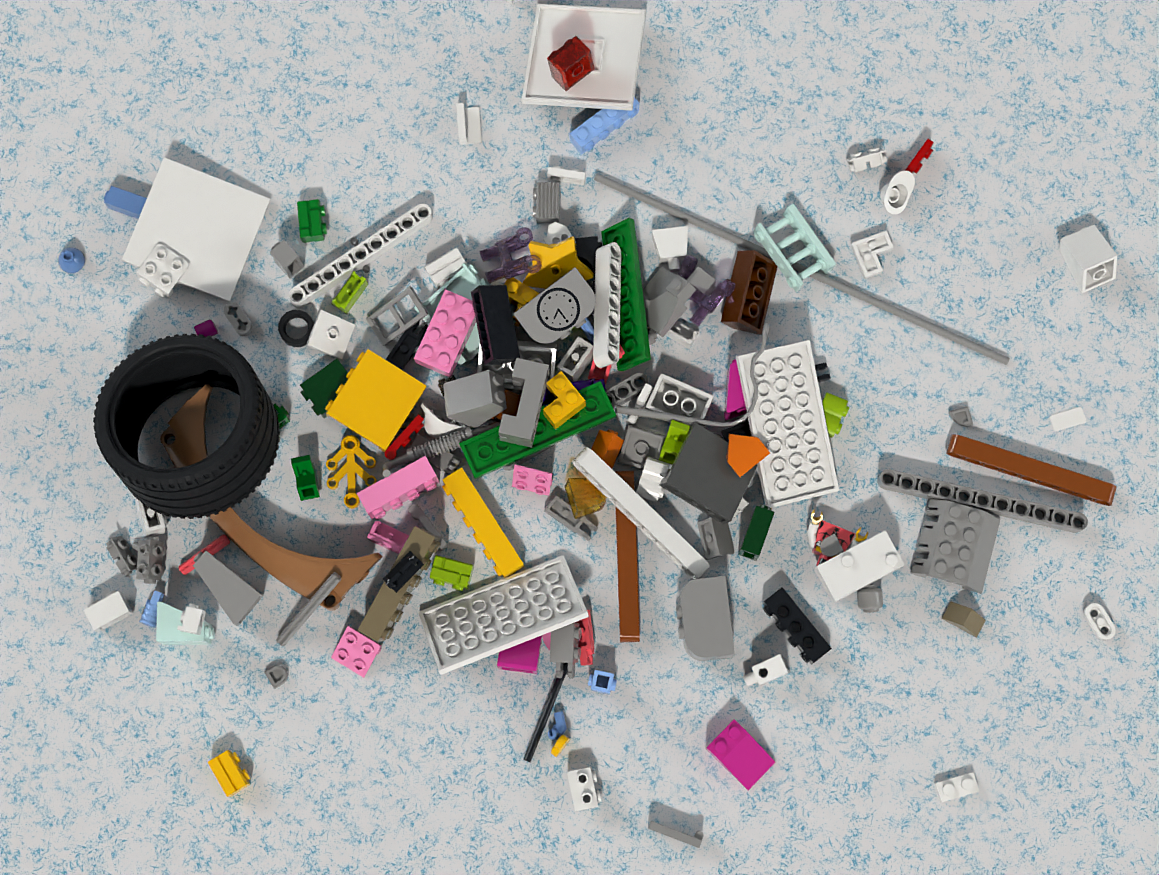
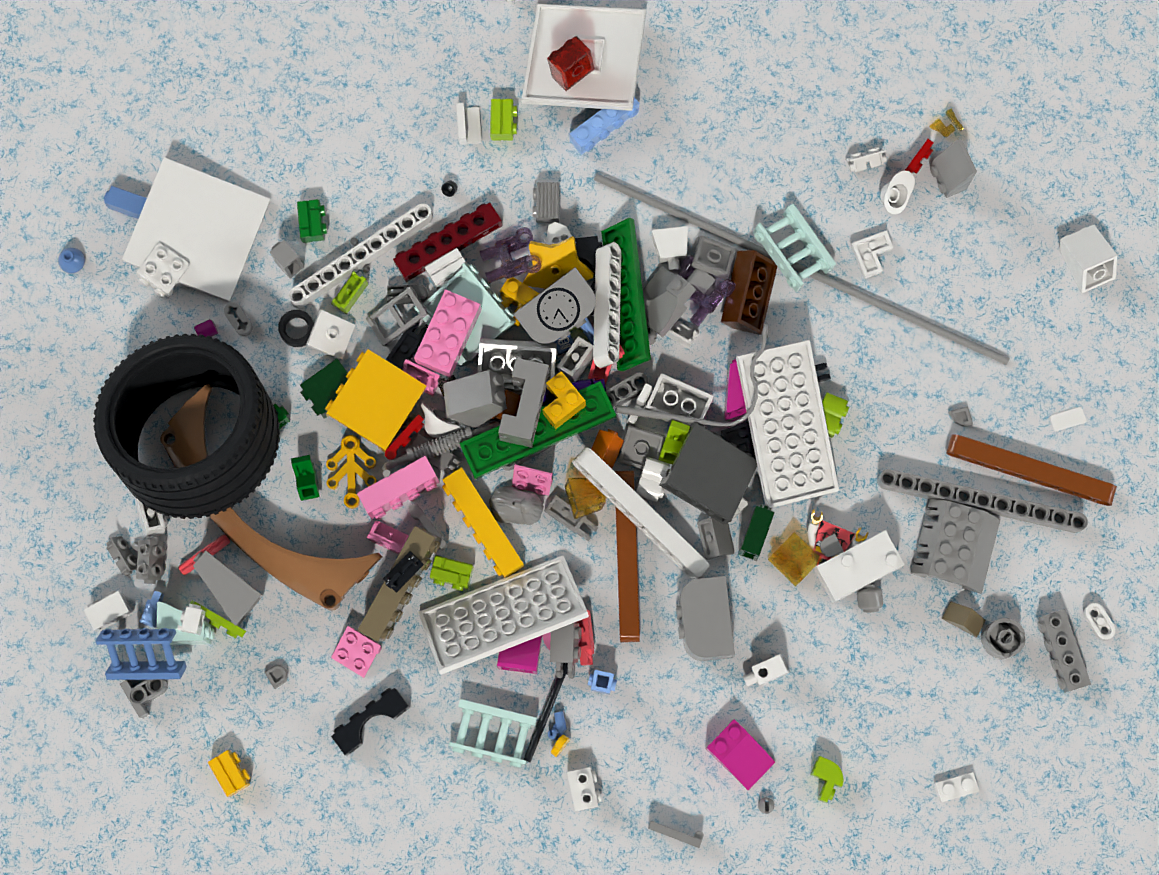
(141, 669): none -> medium blue fence
(149, 694): none -> light grey tile
(218, 621): none -> lime wing
(308, 609): light grey axle -> none
(350, 736): none -> black arch
(393, 291): none -> dark grey arm
(423, 375): none -> bright pink hinge
(445, 188): none -> black hinge
(475, 232): none -> dark red brick
(488, 712): none -> light aqua fence
(495, 324): black brick -> none
(502, 119): none -> lime brick
(515, 506): none -> light grey hair
(564, 345): none -> tile
(572, 176): white plate -> none
(713, 257): none -> light grey tile
(745, 453): orange slope -> none
(761, 805): none -> light grey hinge
(782, 599): black brick -> none
(795, 559): none -> clear yellow hinge
(831, 774): none -> lime brick
(938, 125): none -> clear yellow piece
(953, 169): none -> light grey slope
(1003, 638): none -> light grey brick
(1064, 651): none -> light grey brick

